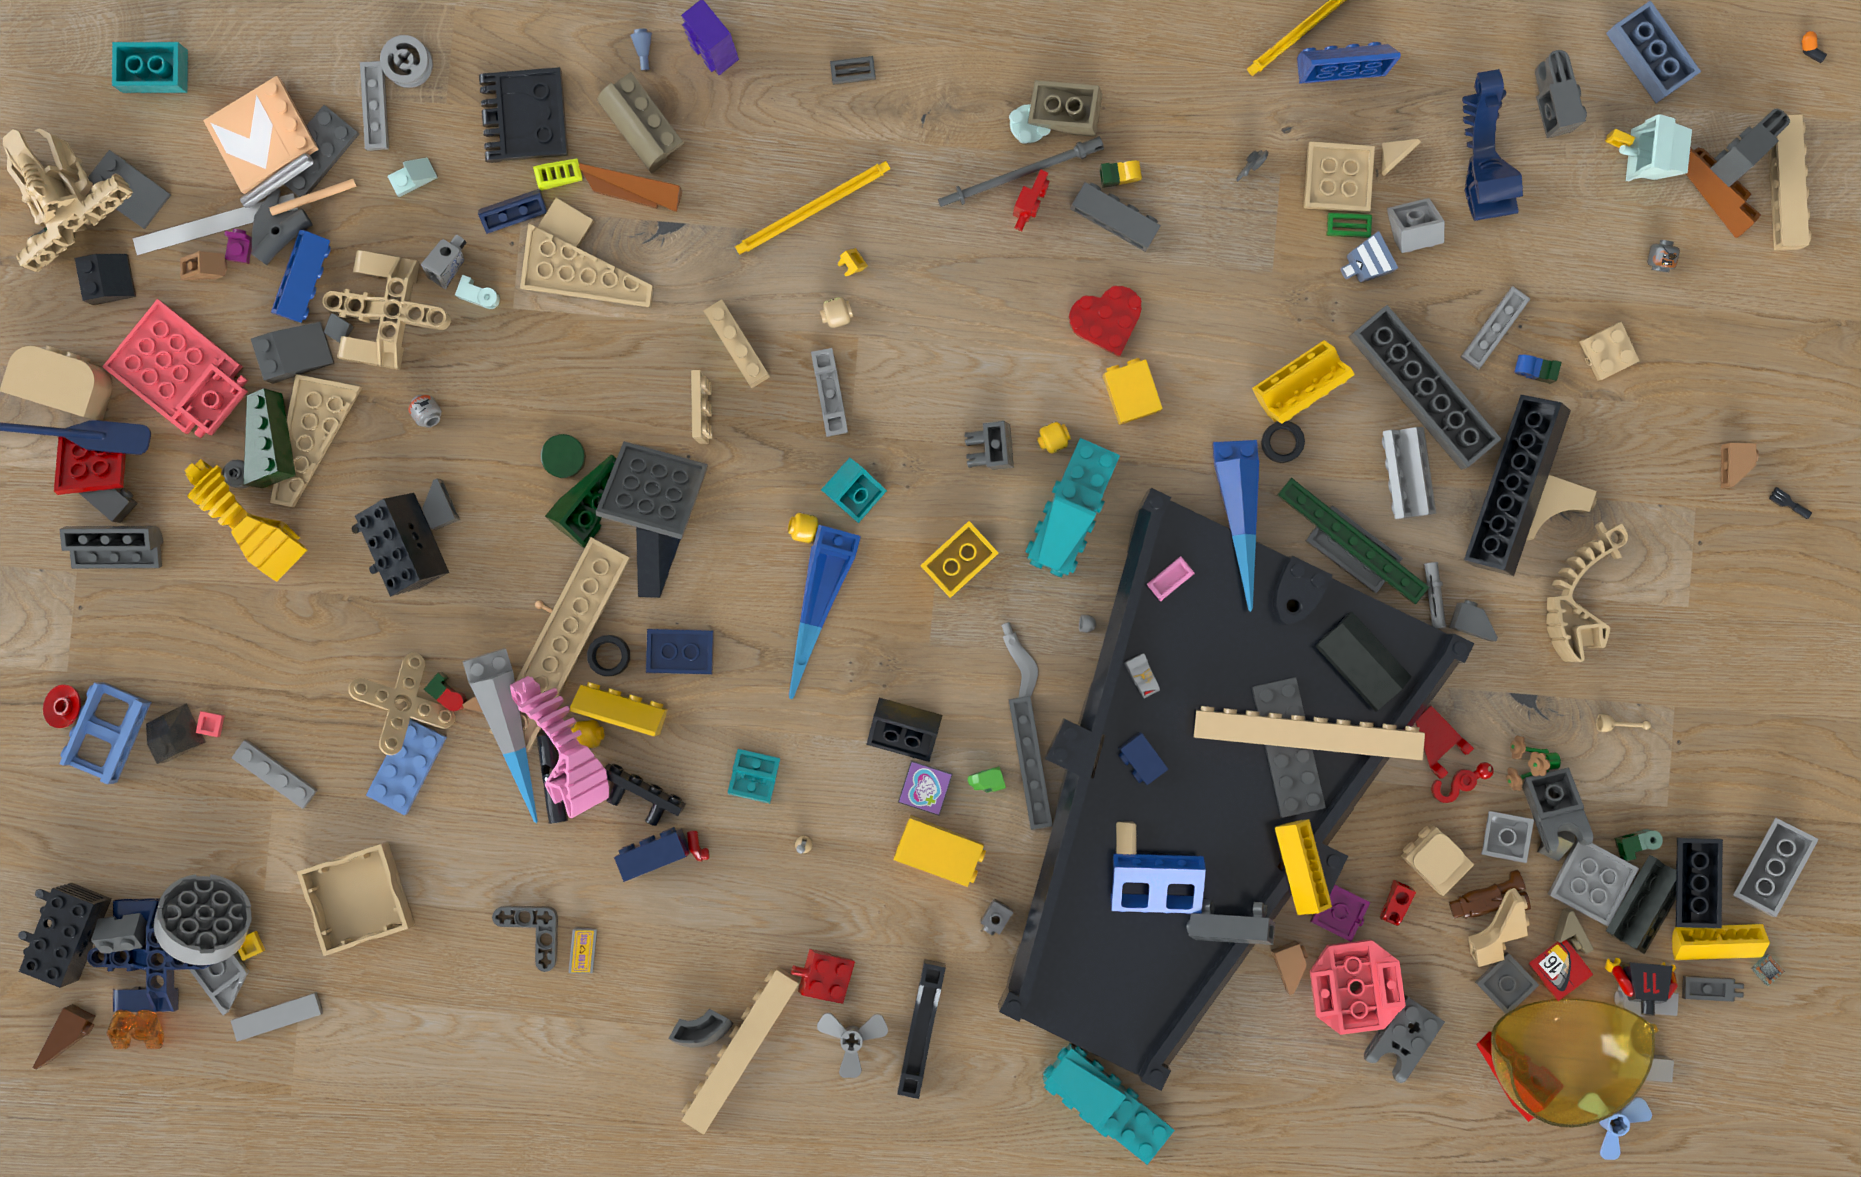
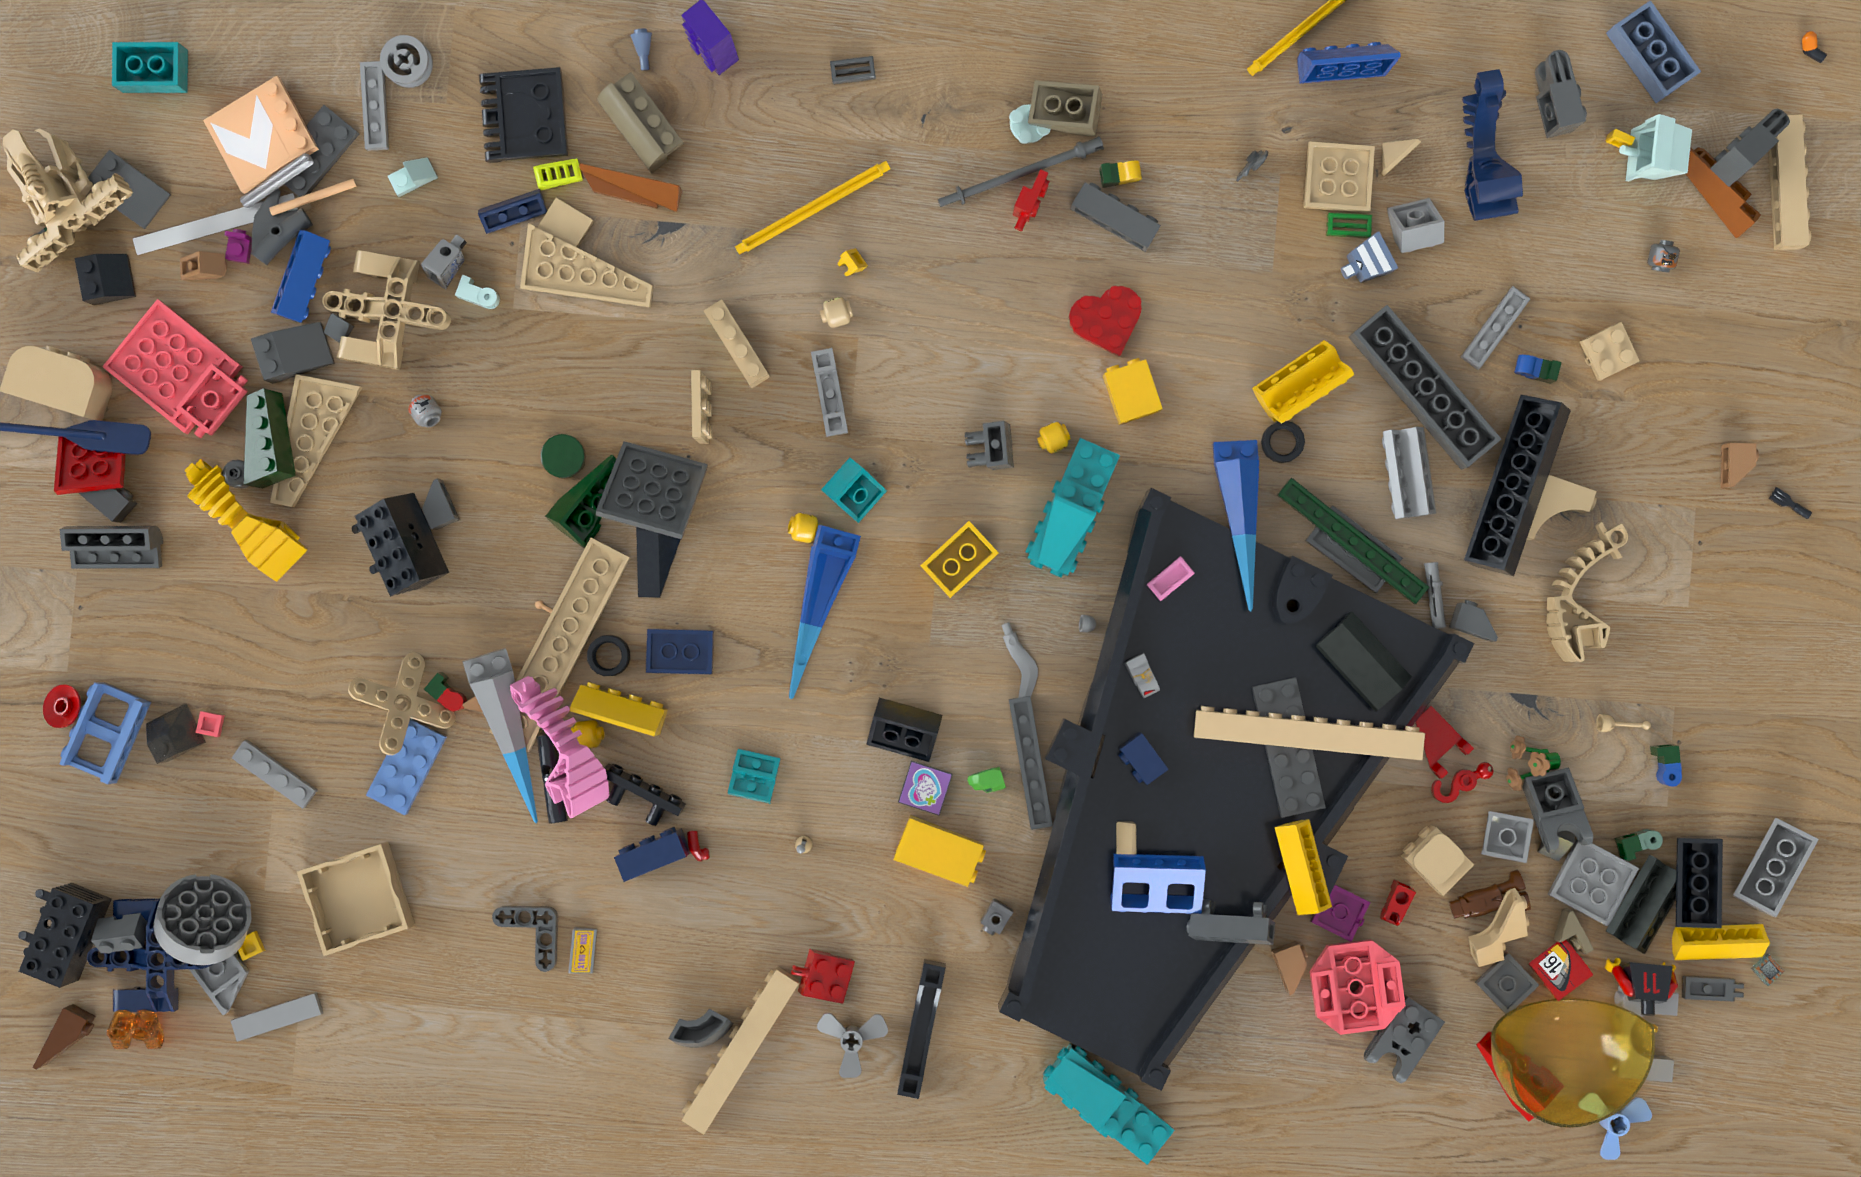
(1668, 763): none -> leg

